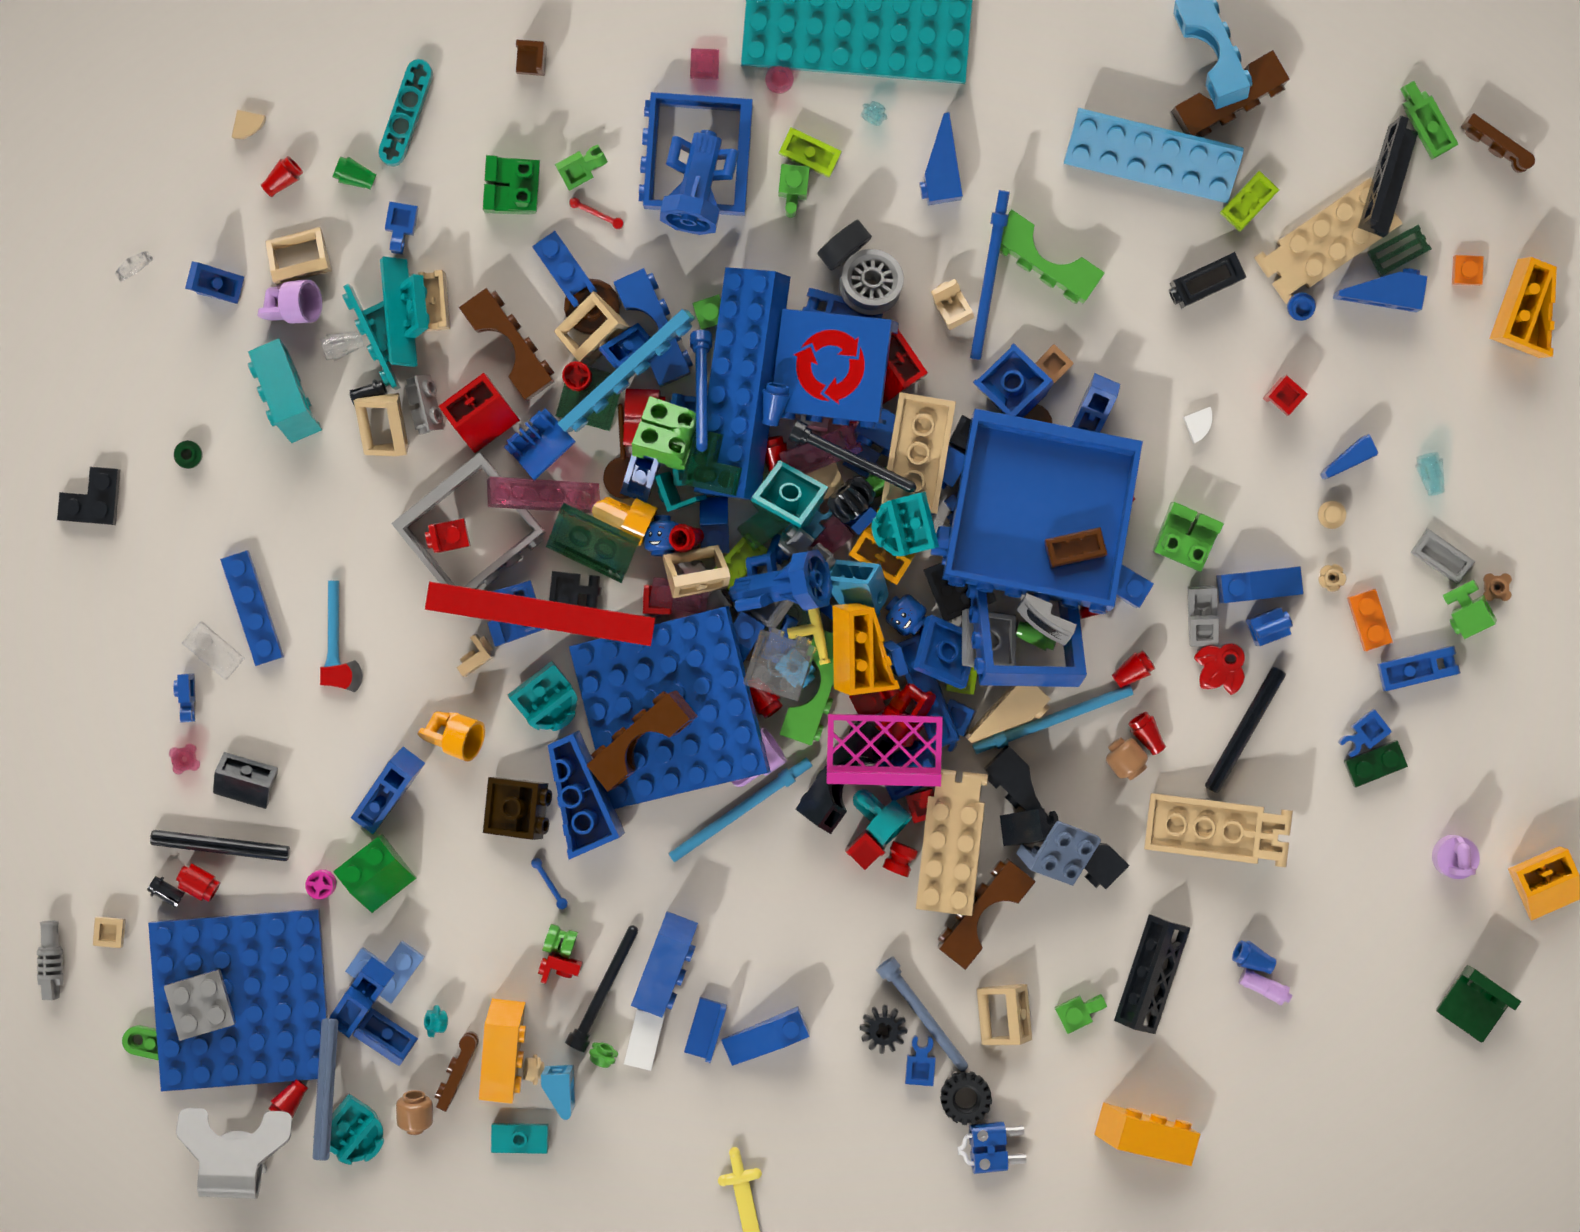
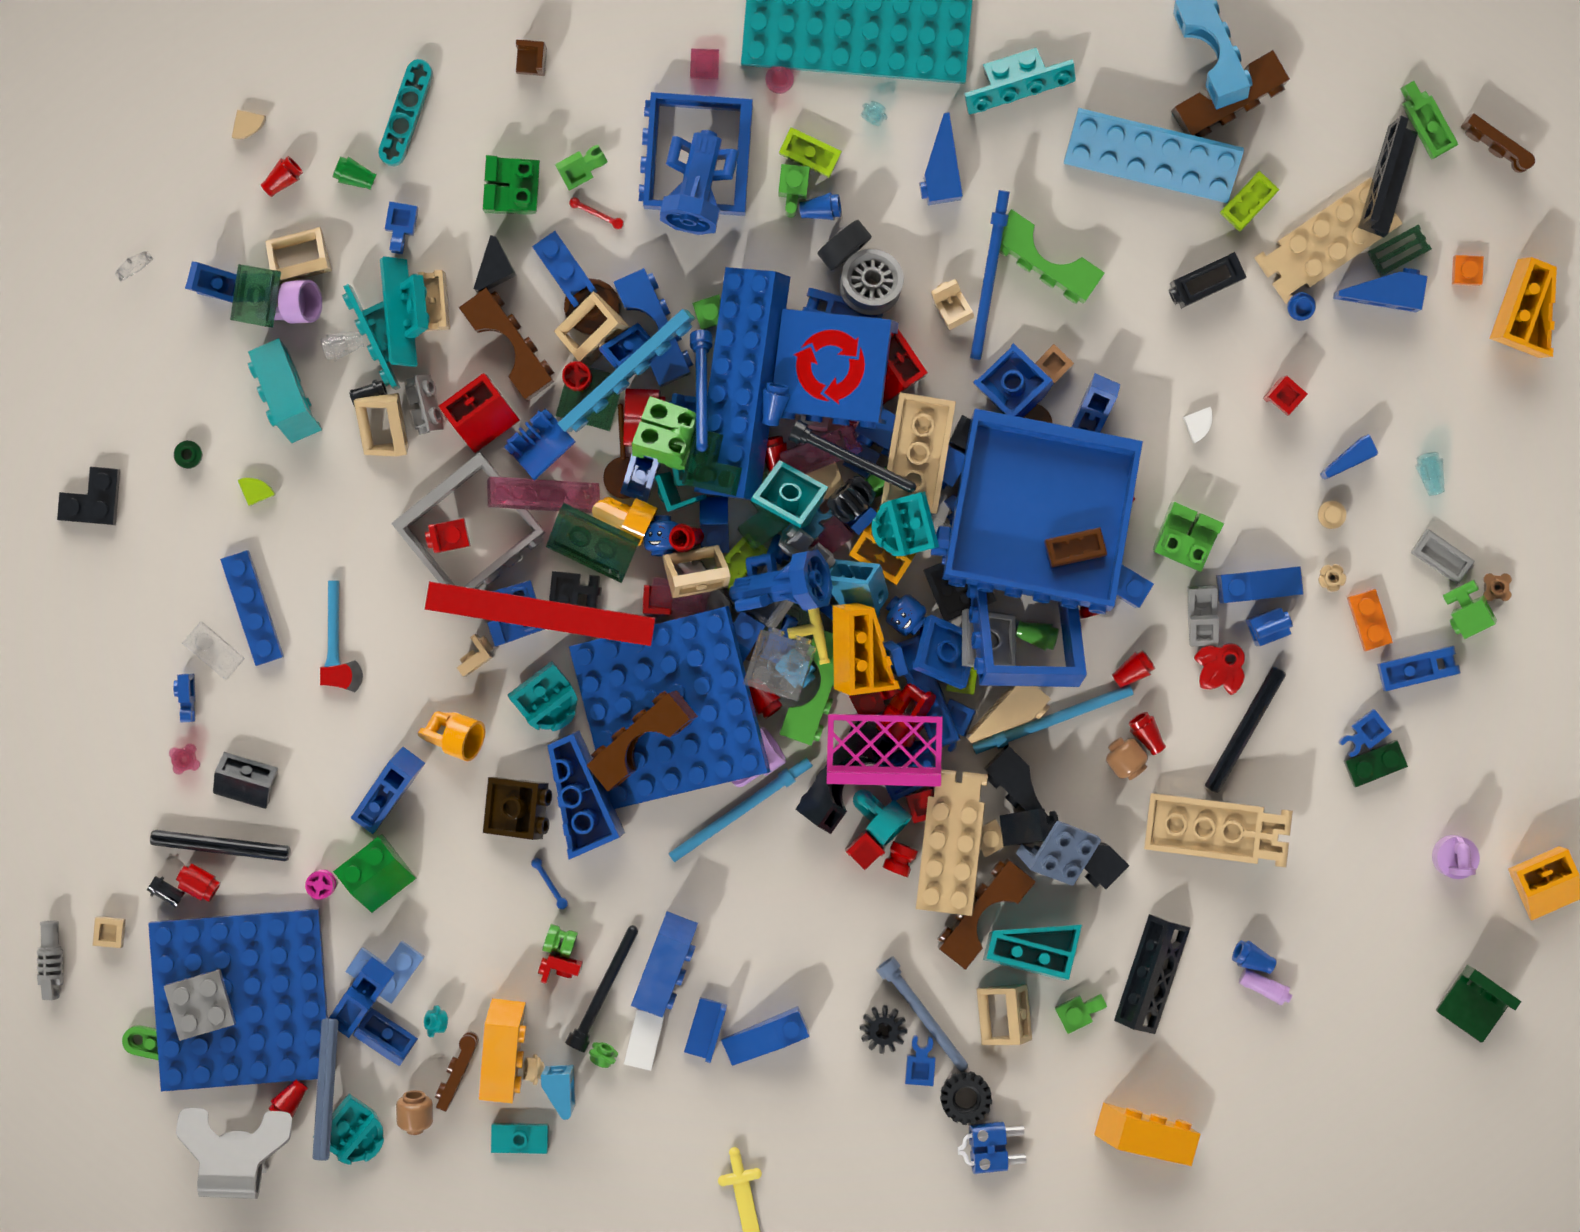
(255, 295): none -> clear green tile
(255, 490): none -> lime tile
(494, 267): none -> black slope
(821, 207): none -> blue cone
(991, 838): none -> tan plate
(1018, 78): none -> teal bracket
(1035, 950): none -> teal wedge
(1038, 615): light grey slope -> none

